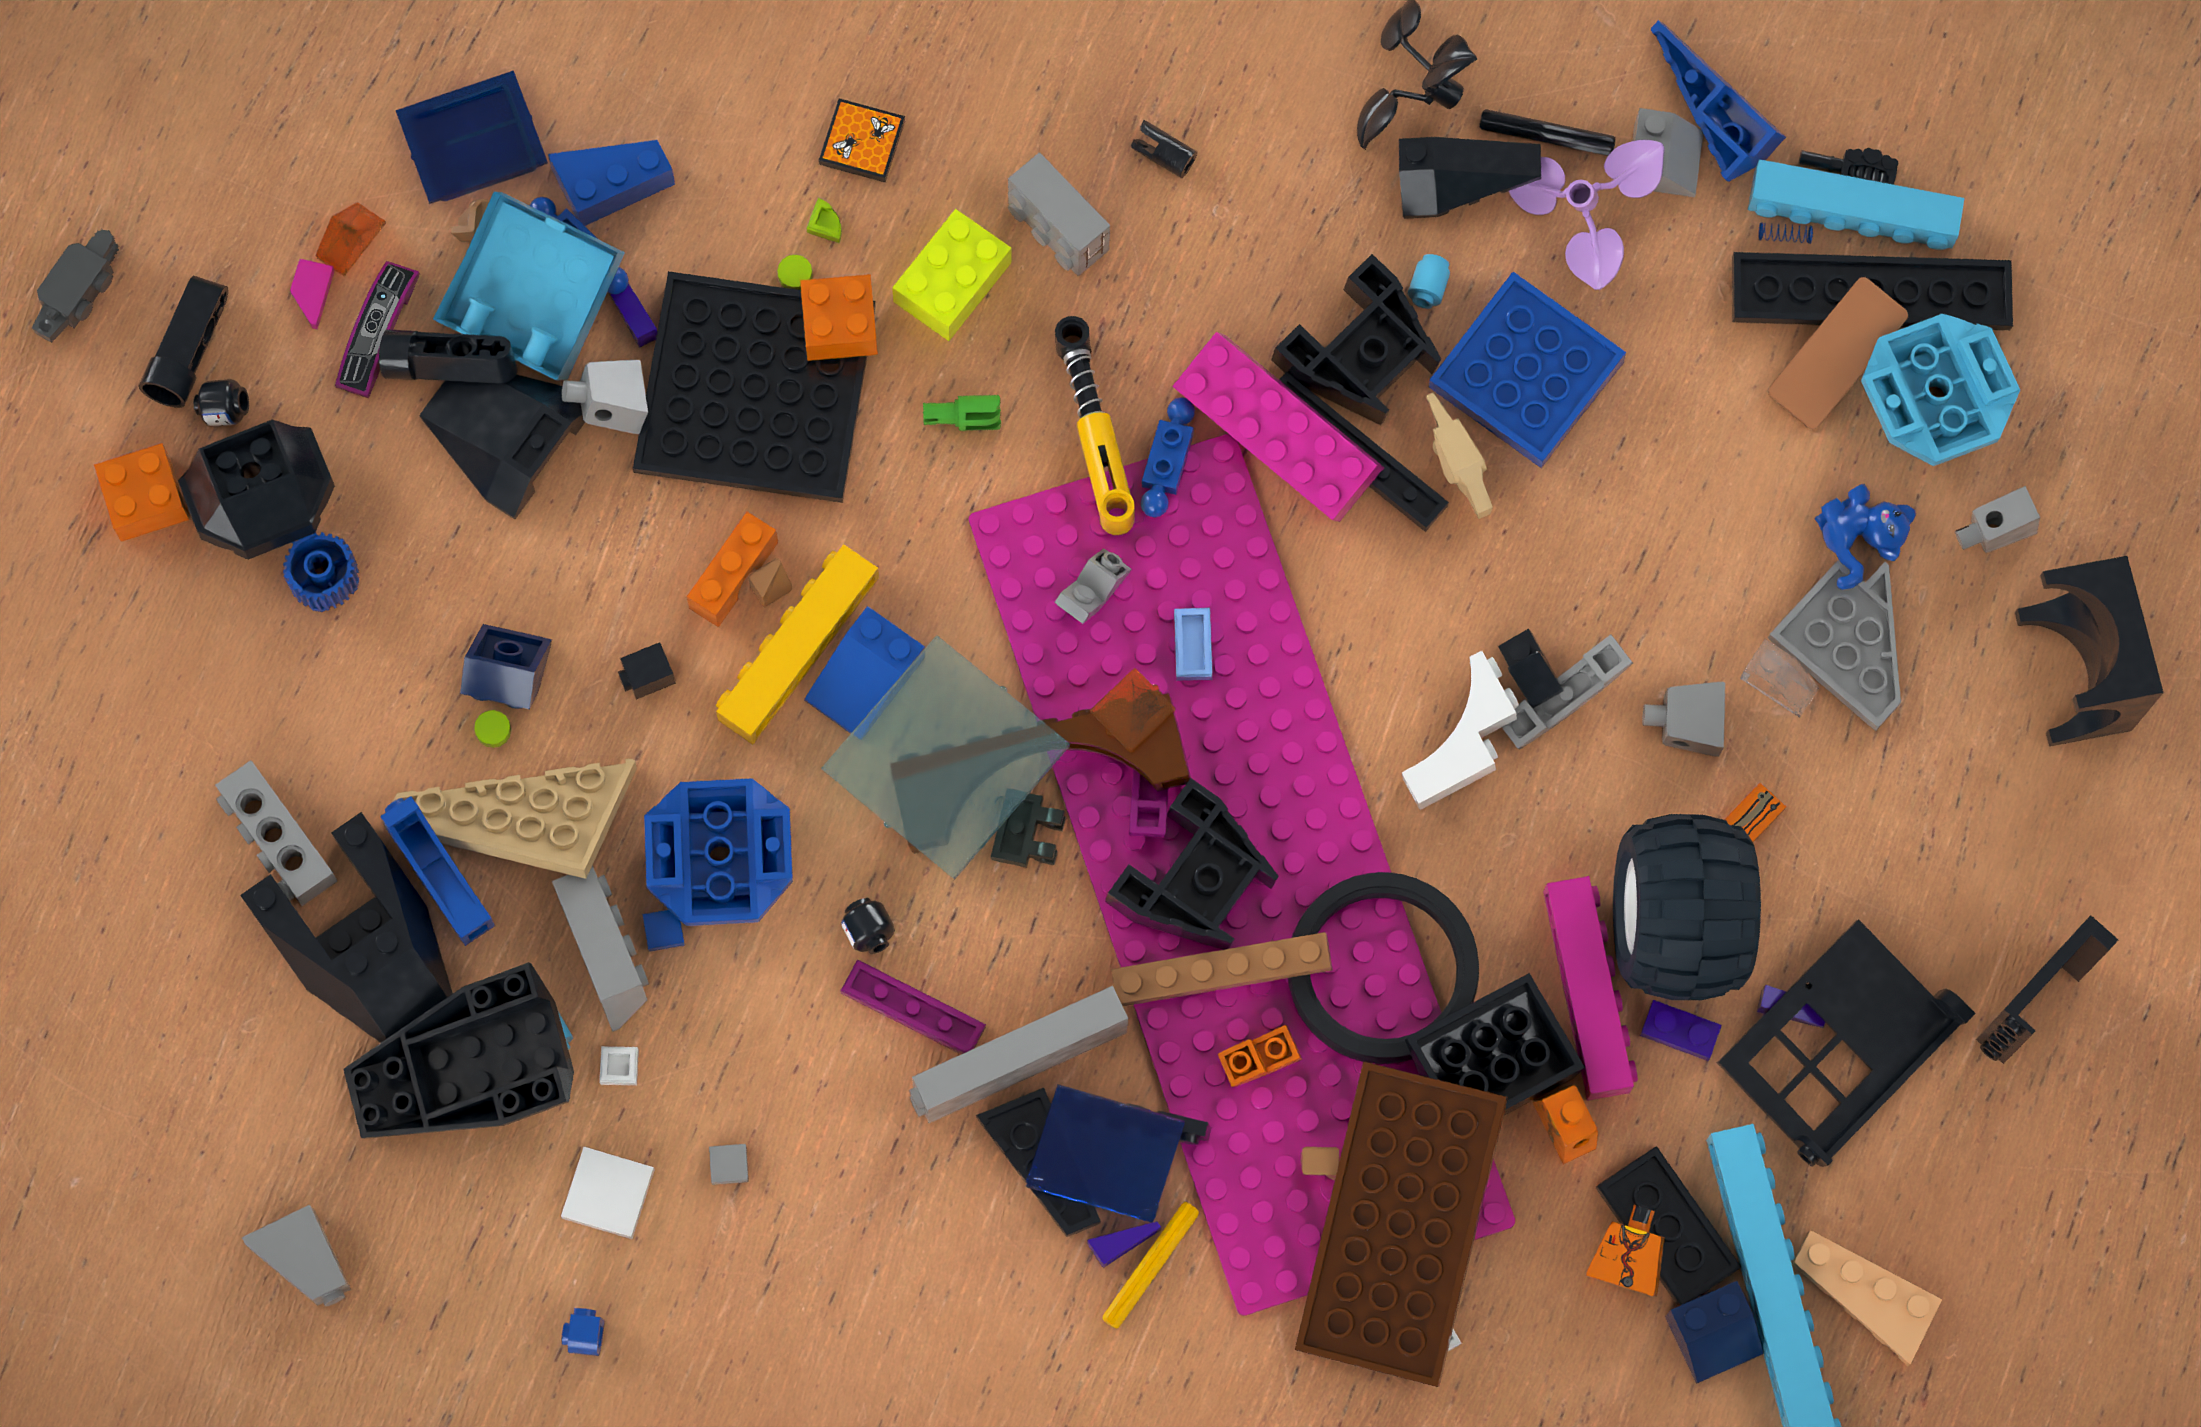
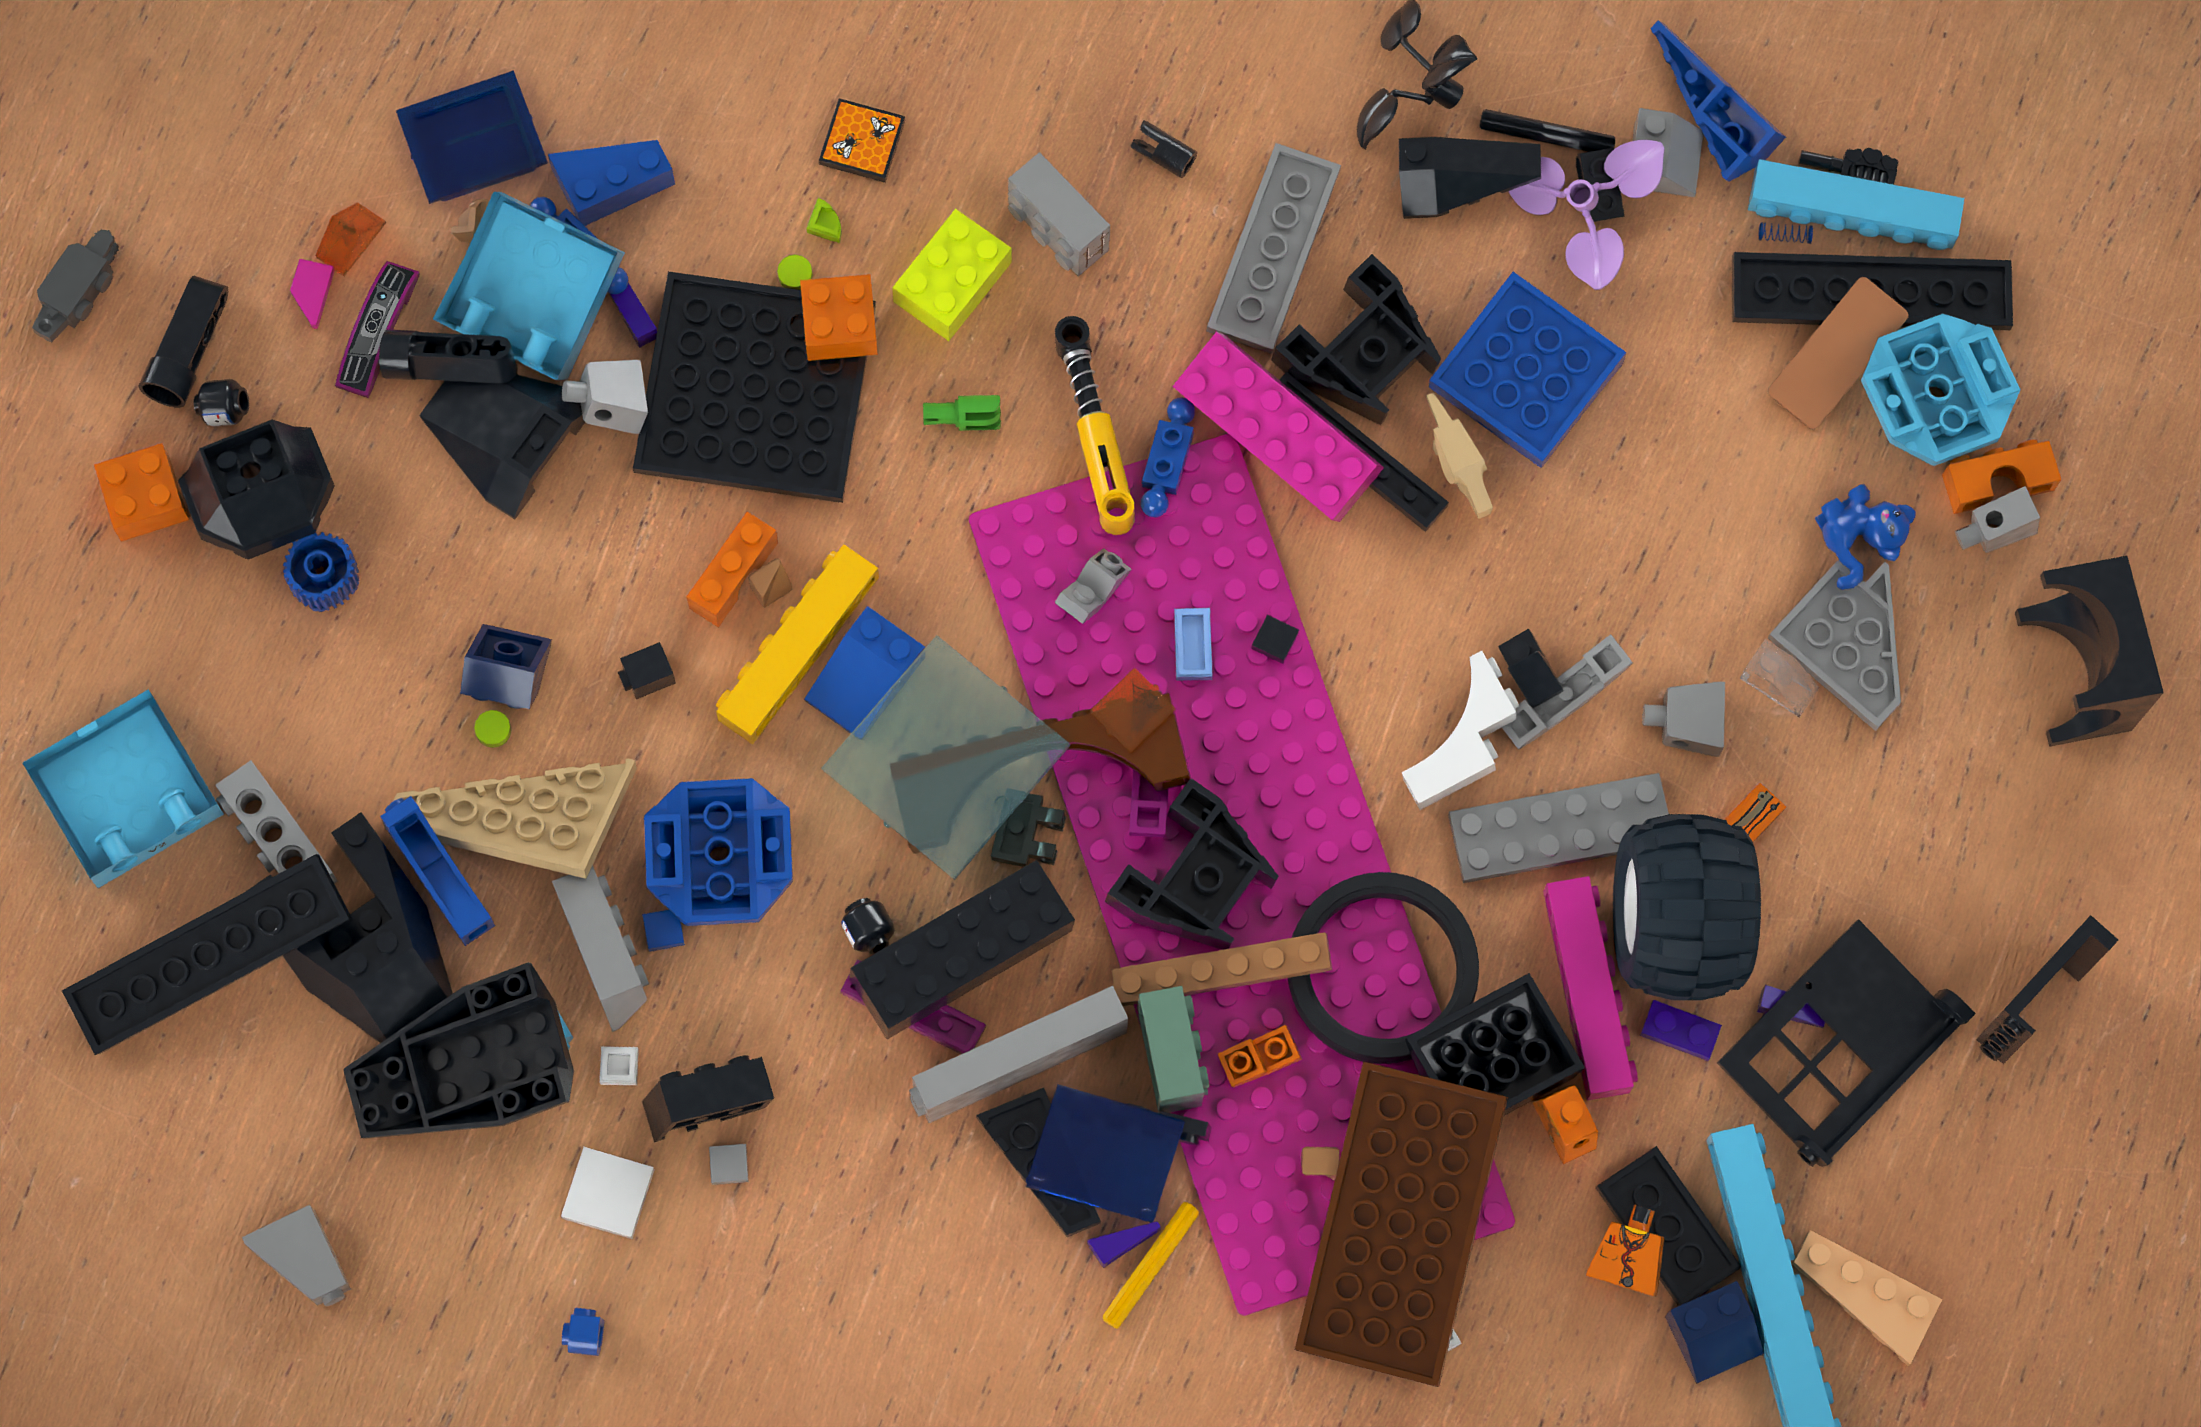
(122, 788): none -> medium azure piece
(207, 954): none -> black plate
(707, 1095): none -> black wedge
(961, 949): none -> black brick
(1172, 1049): none -> sand green piece
(1273, 248): none -> light grey plate
(1275, 639): none -> black tile
(1429, 281): medium azure brick -> none
(1552, 827): none -> light grey plate
(1591, 168): none -> black plate
(2028, 465): none -> orange arch

